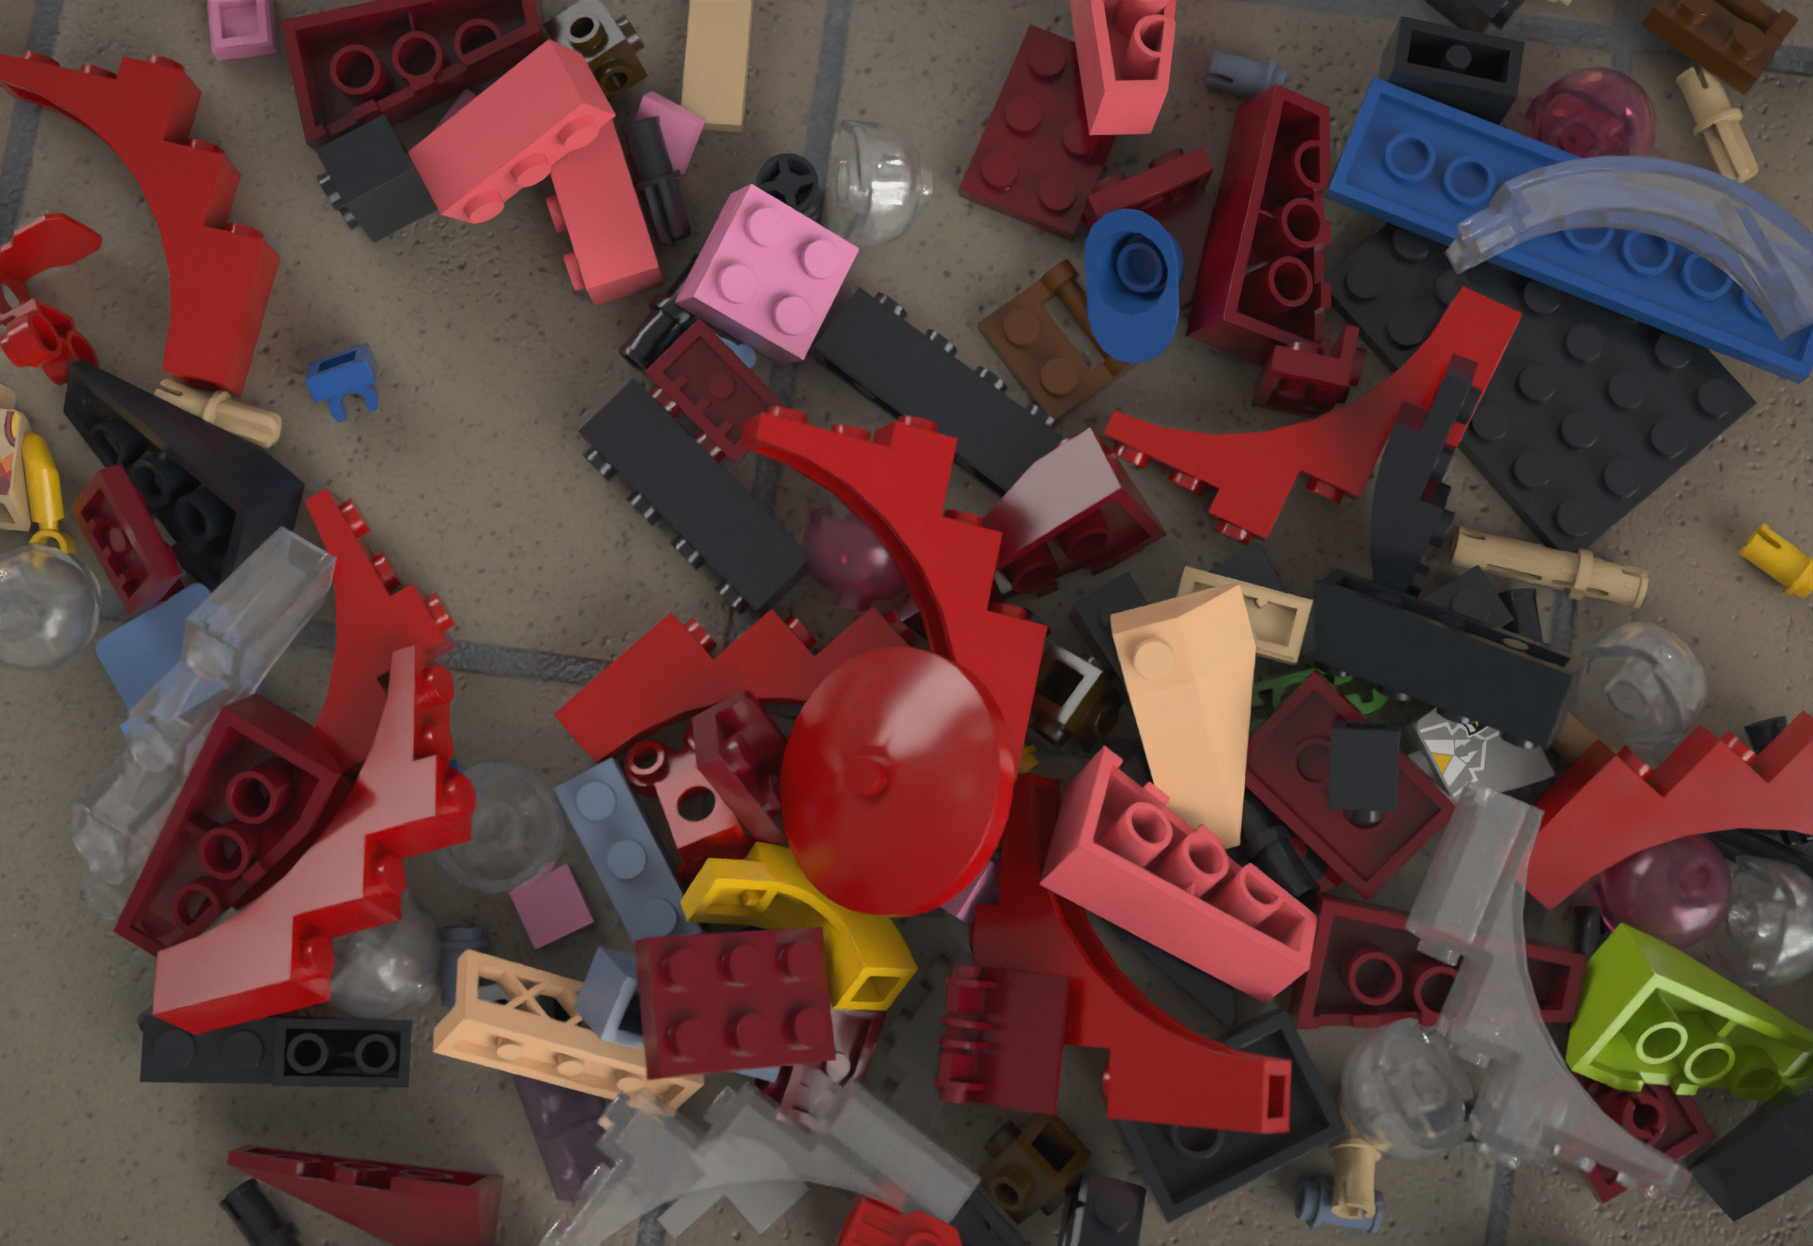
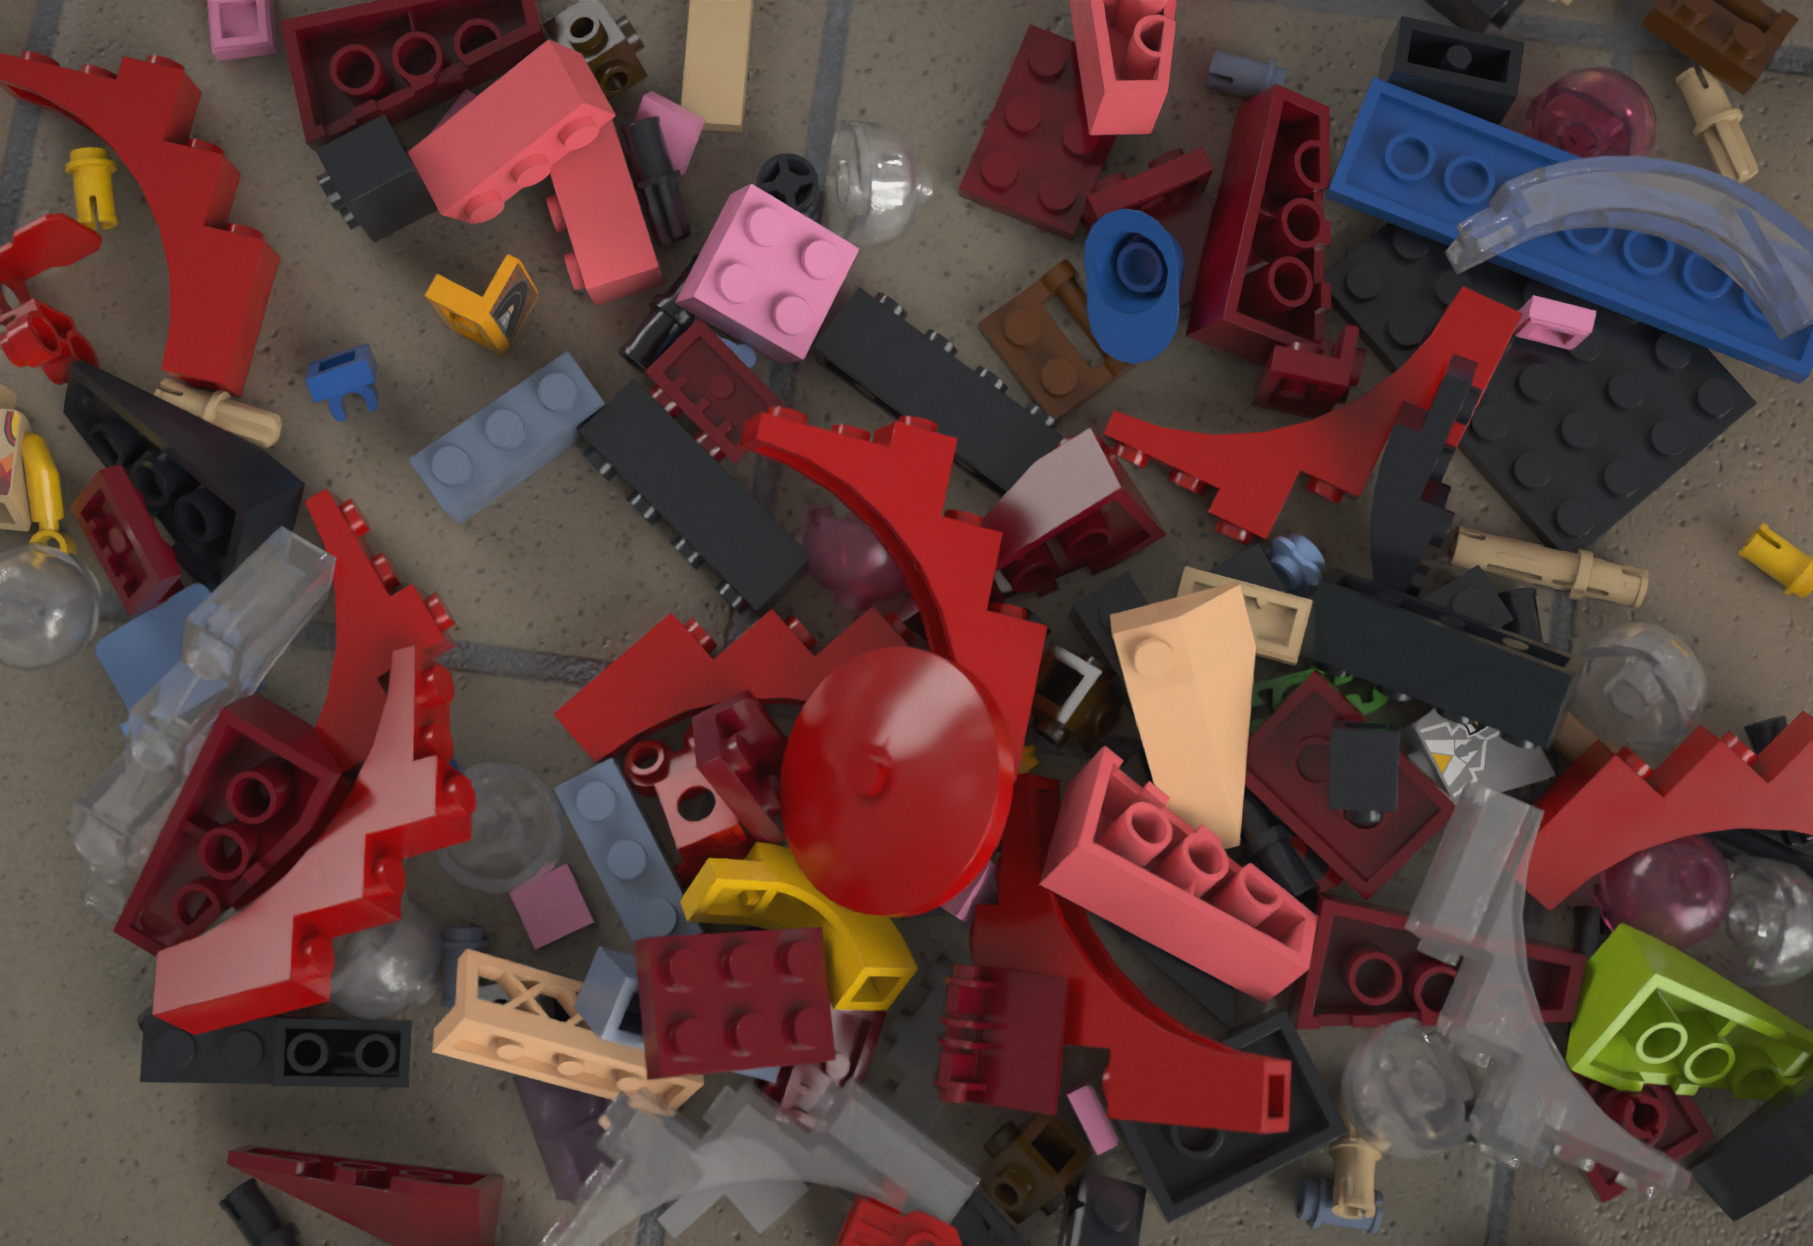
(93, 186): none -> yellow pin
(491, 318): none -> light orange panel
(509, 439): none -> sand blue brick
(1091, 1117): none -> bright pink tile
(1296, 563): none -> light blue plate
(1554, 322): none -> bright pink tile

